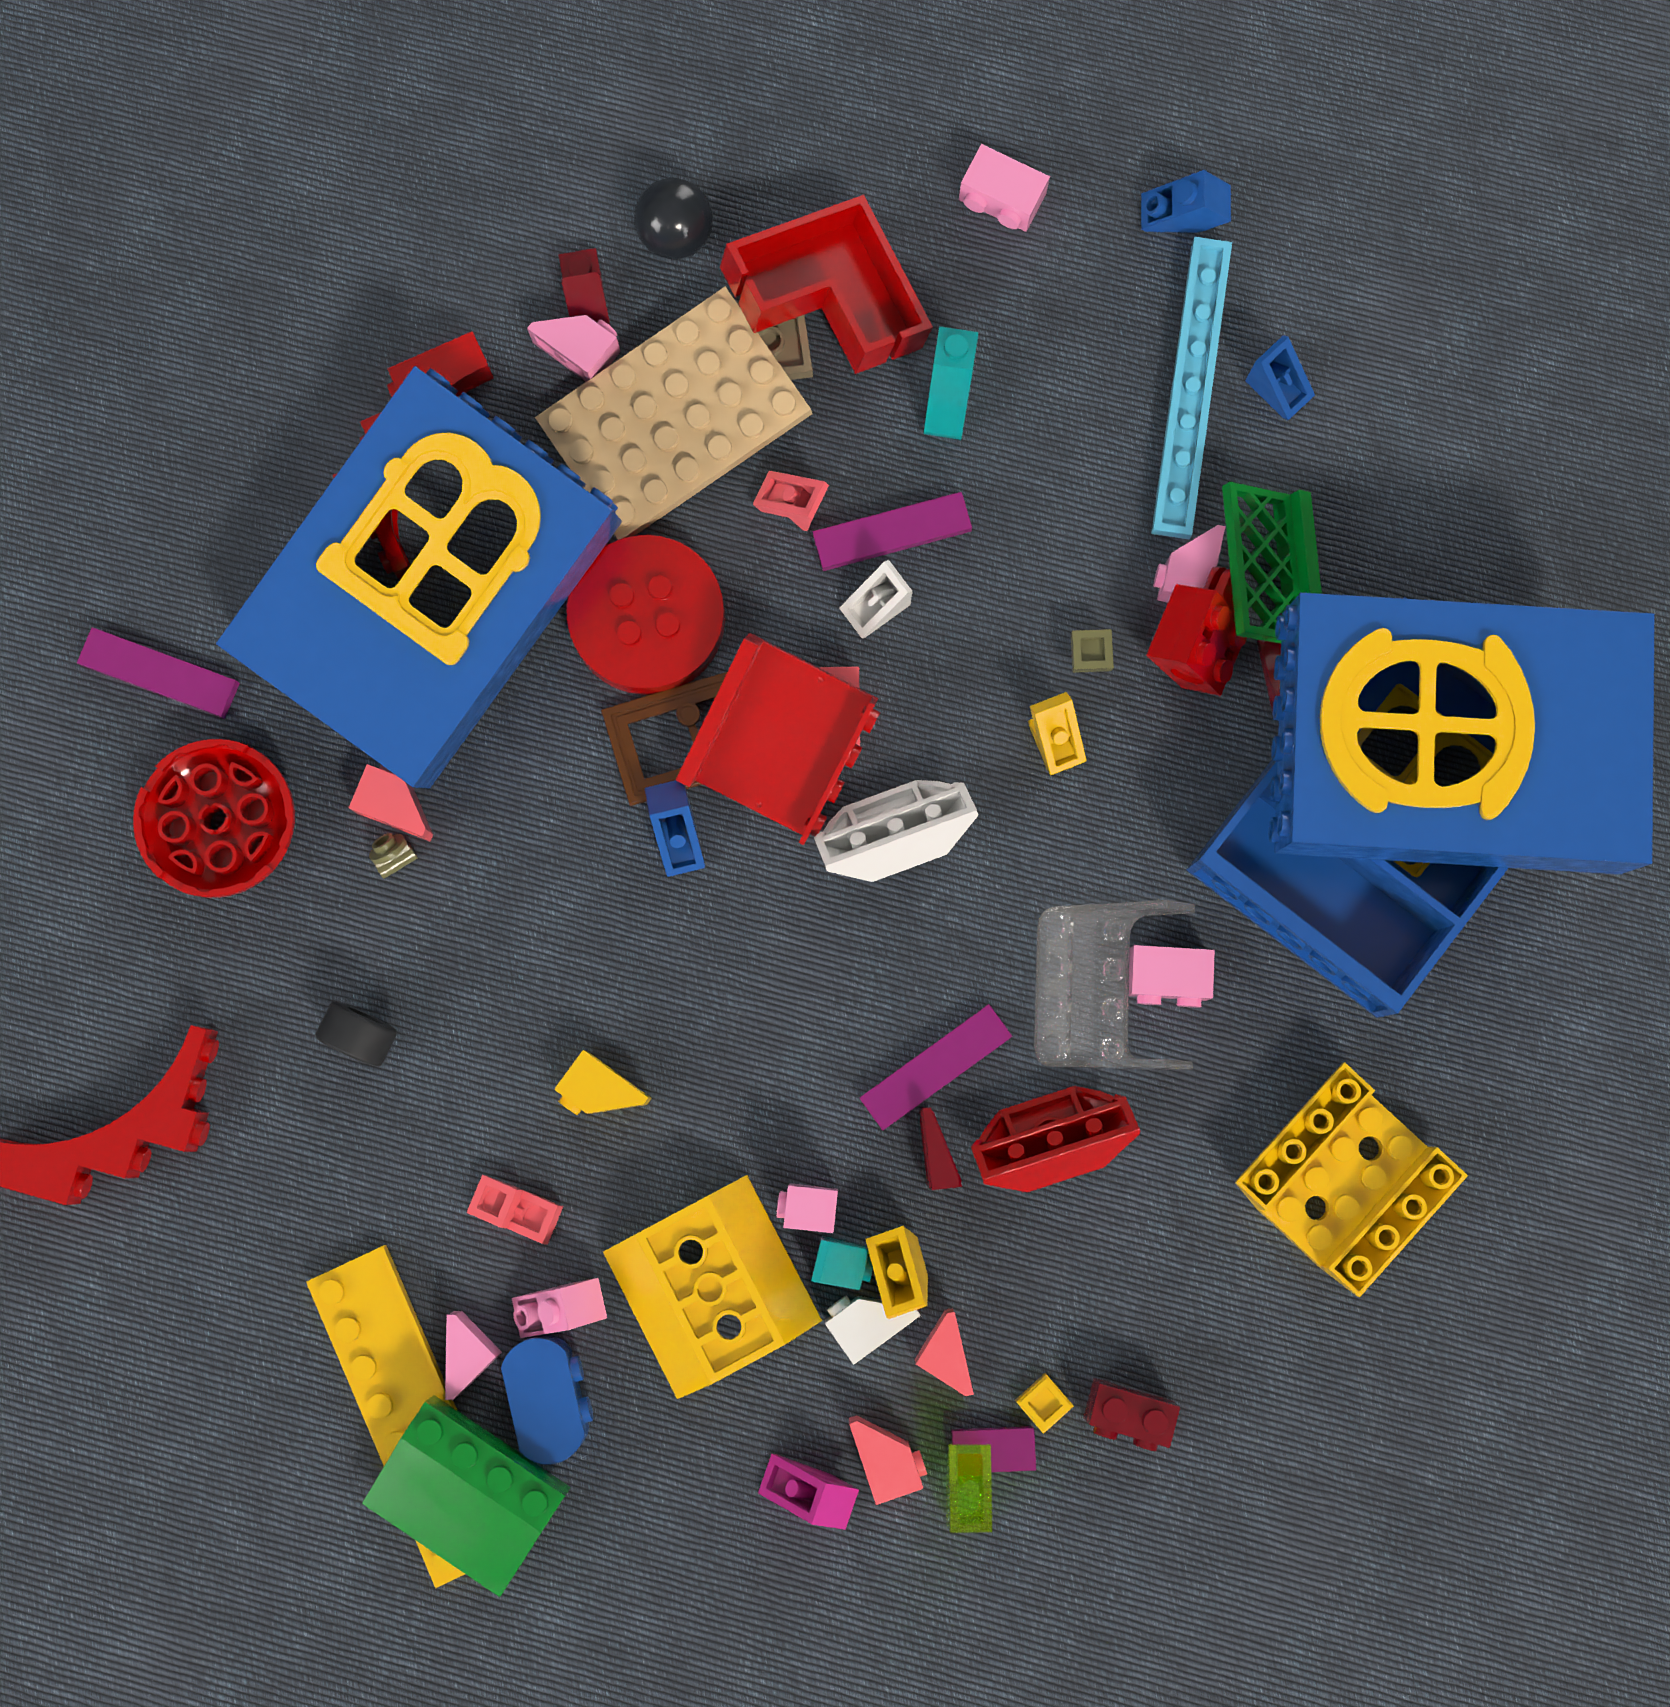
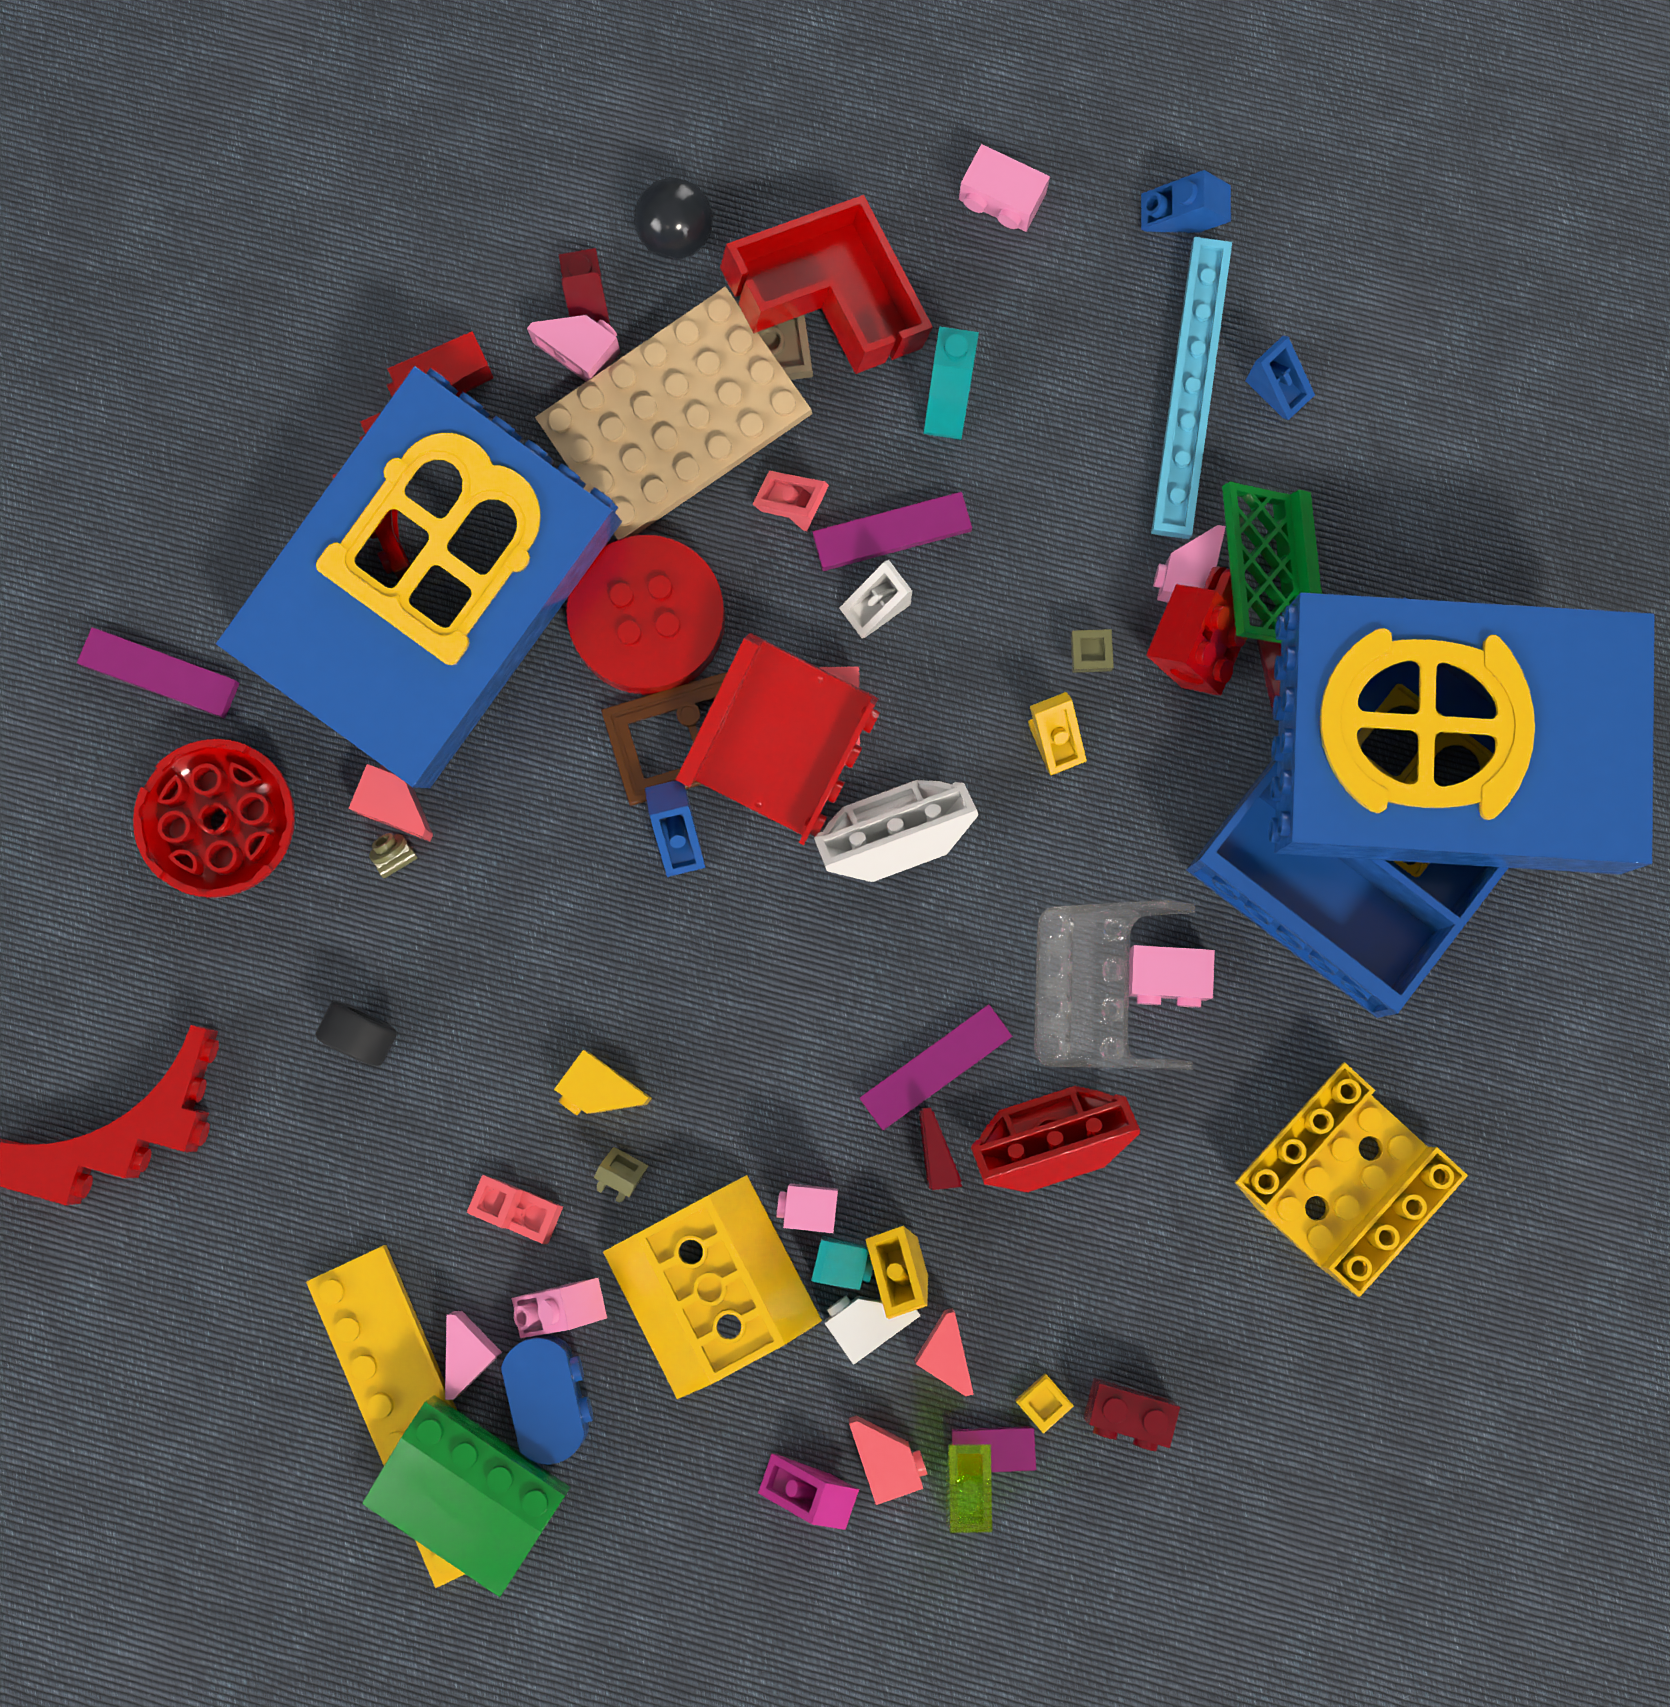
(620, 1173): none -> olive tile

